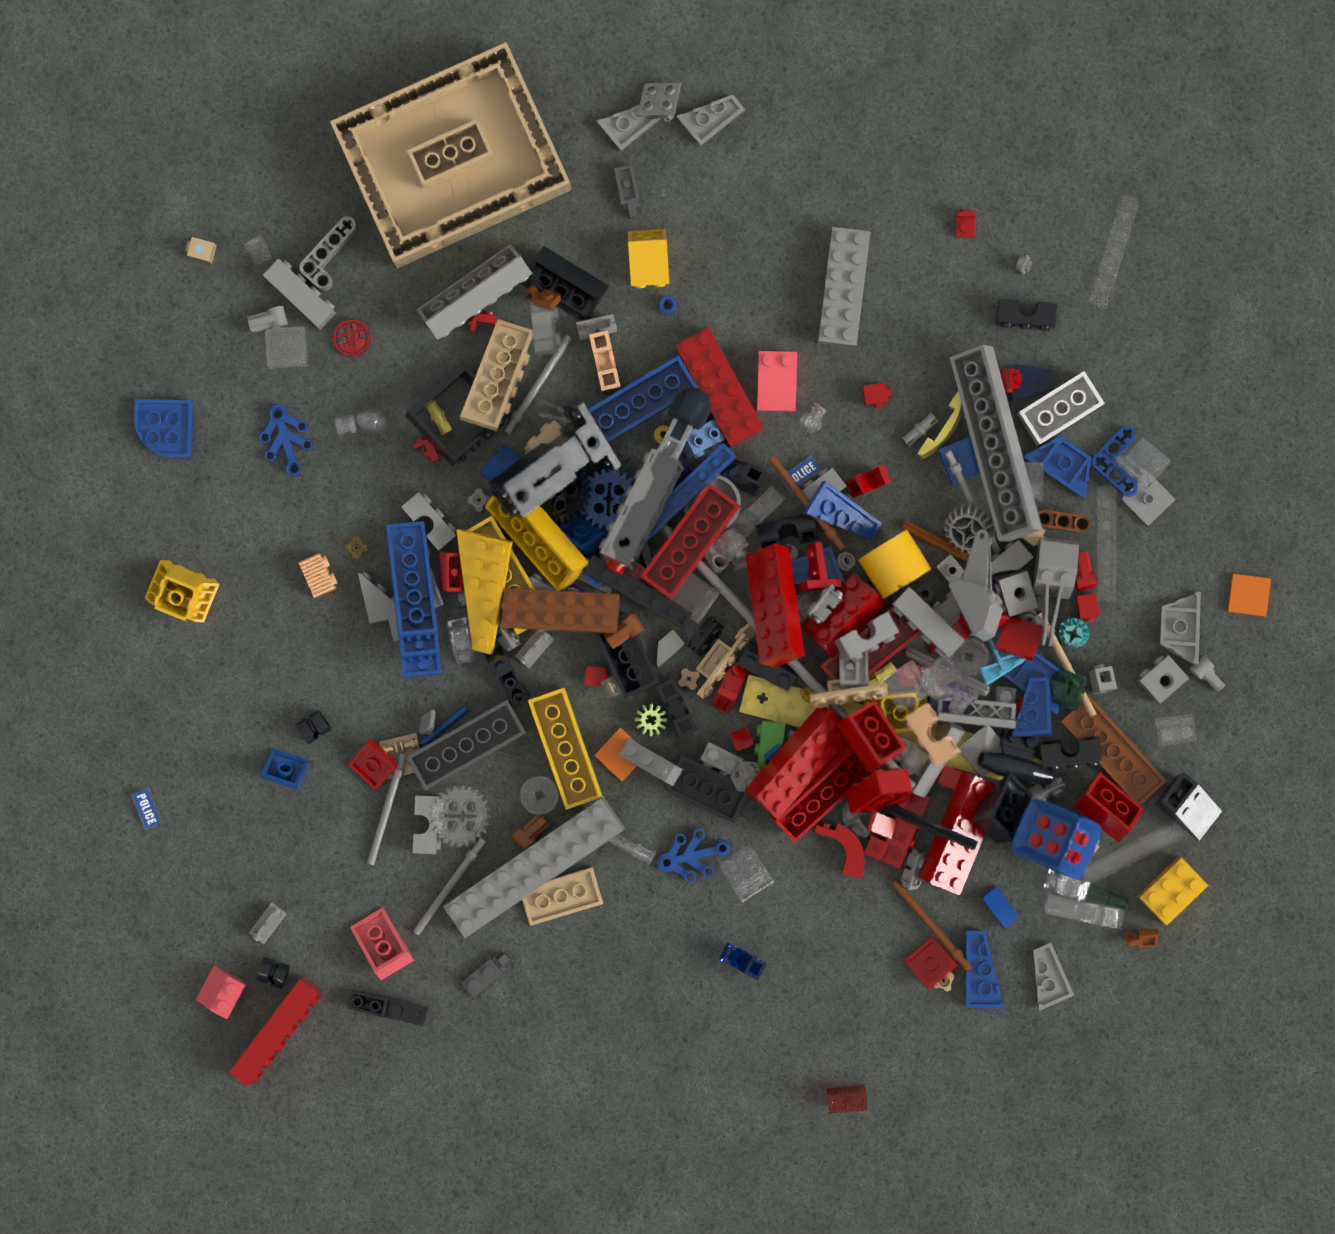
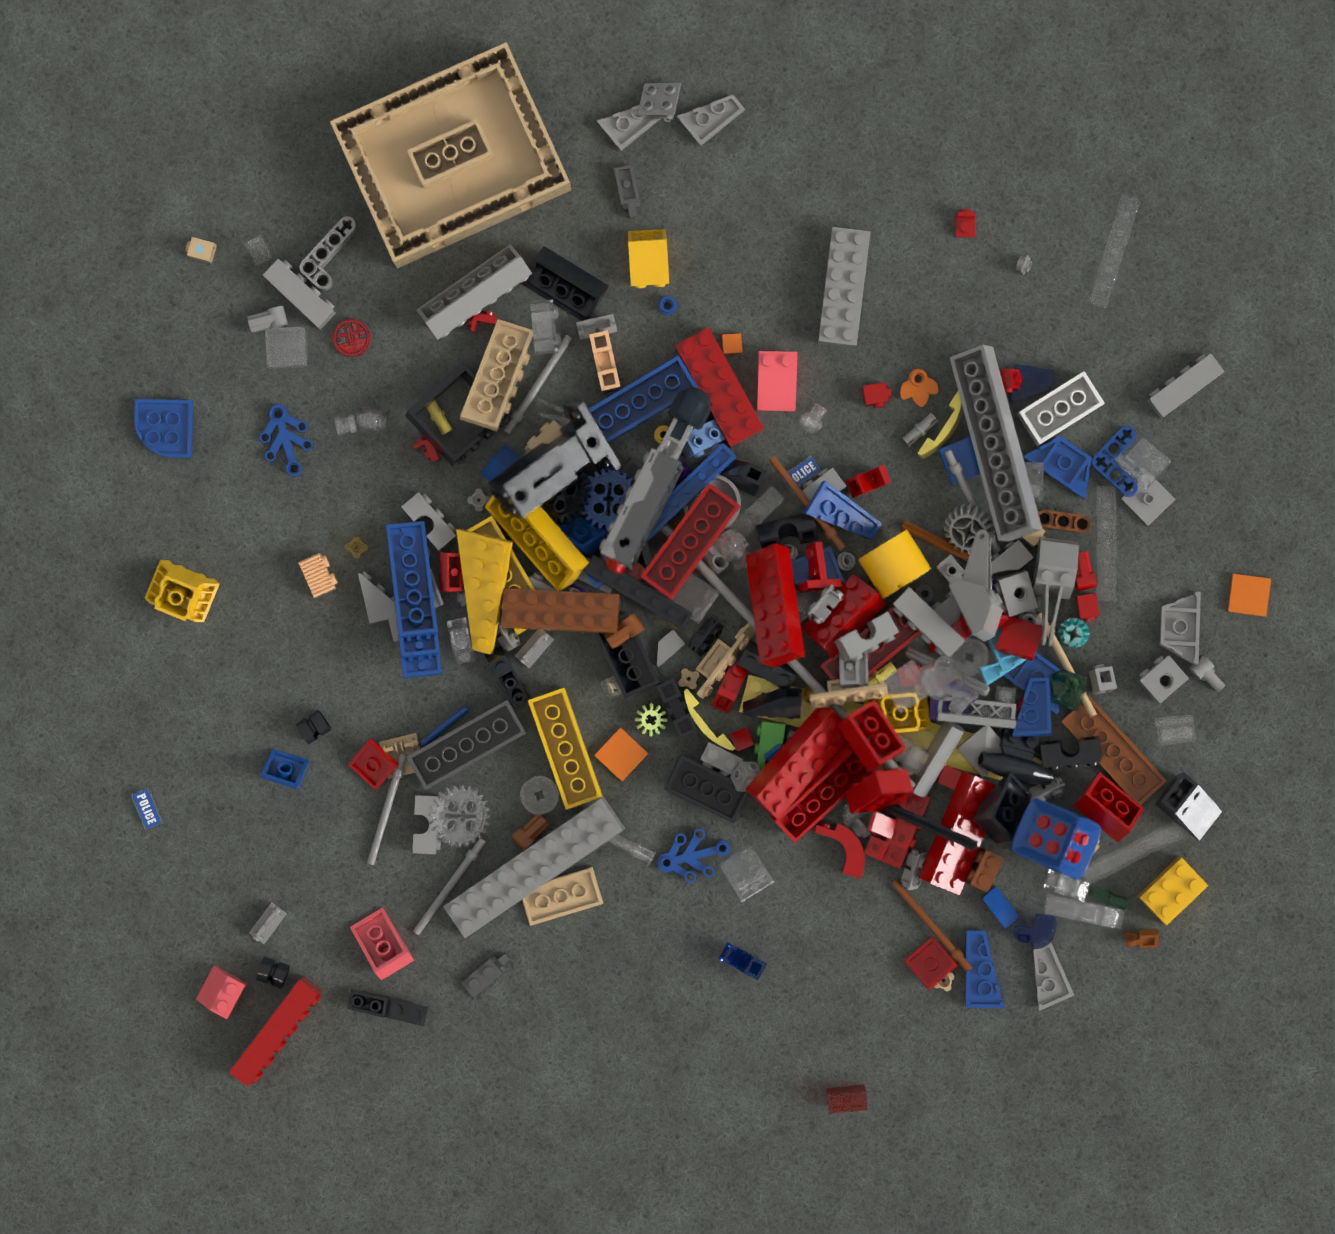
(427, 723): light grey slope -> none
(544, 299): dark orange plate -> none
(595, 675): red slope -> none
(650, 762): light grey brick -> none
(722, 739): none -> light yellow slope
(732, 343): none -> orange tile
(778, 703): none -> black slope
(918, 390): none -> orange plate
(921, 722): light nougat arch -> none
(984, 870): none -> dark orange bracket
(1009, 314): black arch -> none
(1041, 934): none -> clear blue brick
(1185, 386): none -> light grey brick

